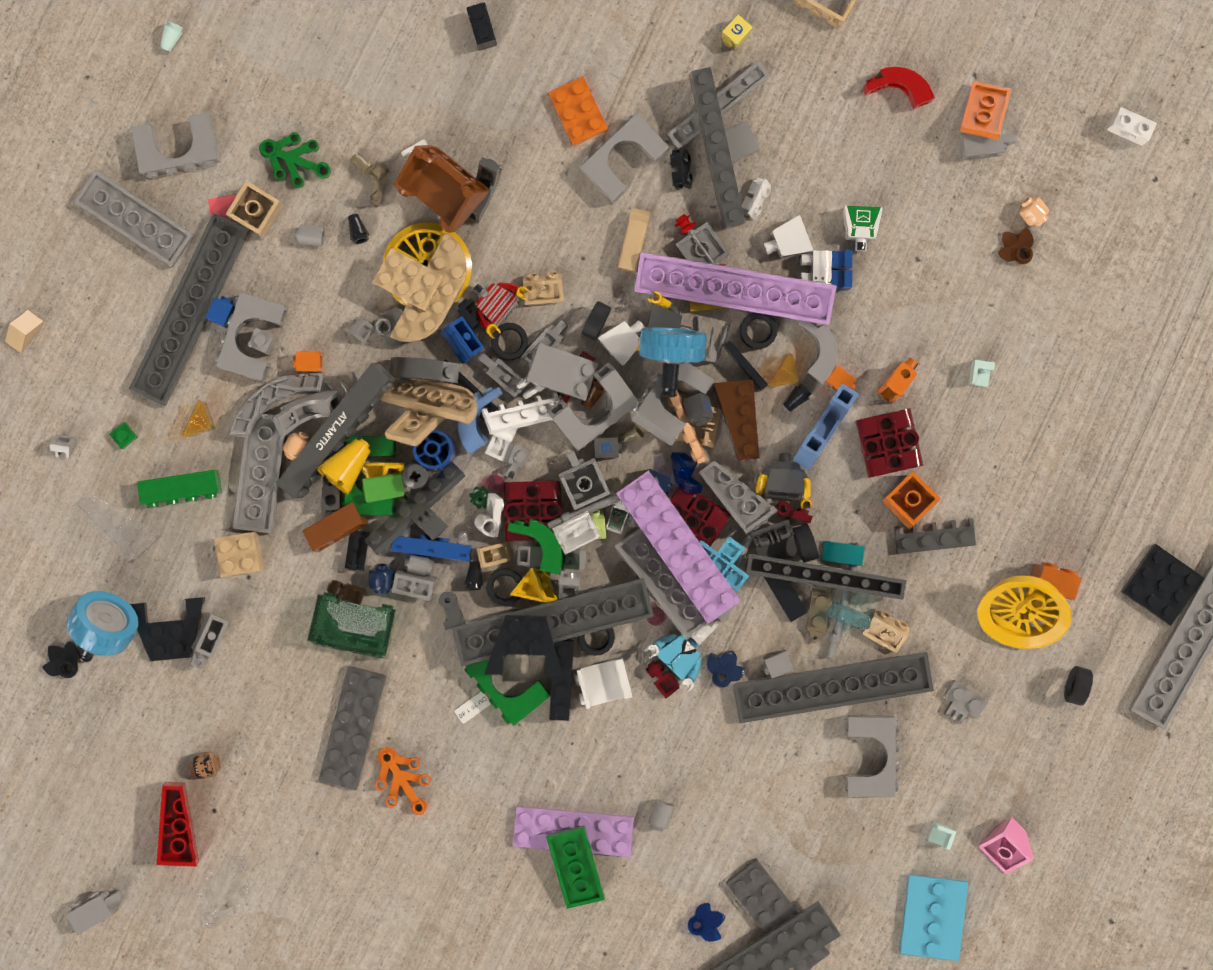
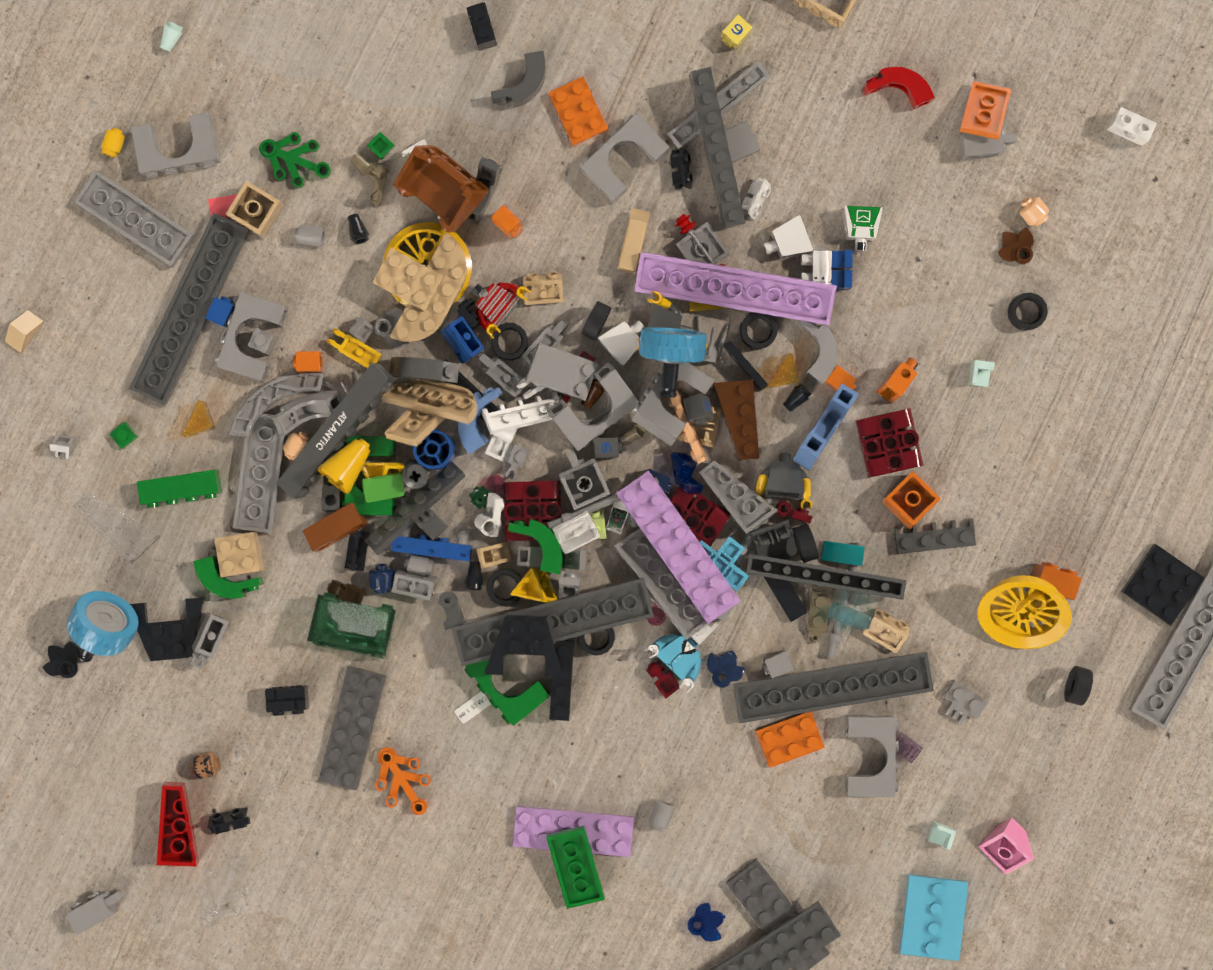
(112, 142): none -> yellow brick
(209, 575): none -> green arch
(220, 822): none -> black hinge
(287, 699): none -> black brick
(355, 349): none -> yellow hinge
(380, 145): none -> green plate
(507, 222): none -> orange brick
(528, 87): none -> dark grey arch
(603, 682): white panel -> none
(789, 739): none -> orange plate
(908, 748): none -> panel
(1039, 301): none -> black tyre

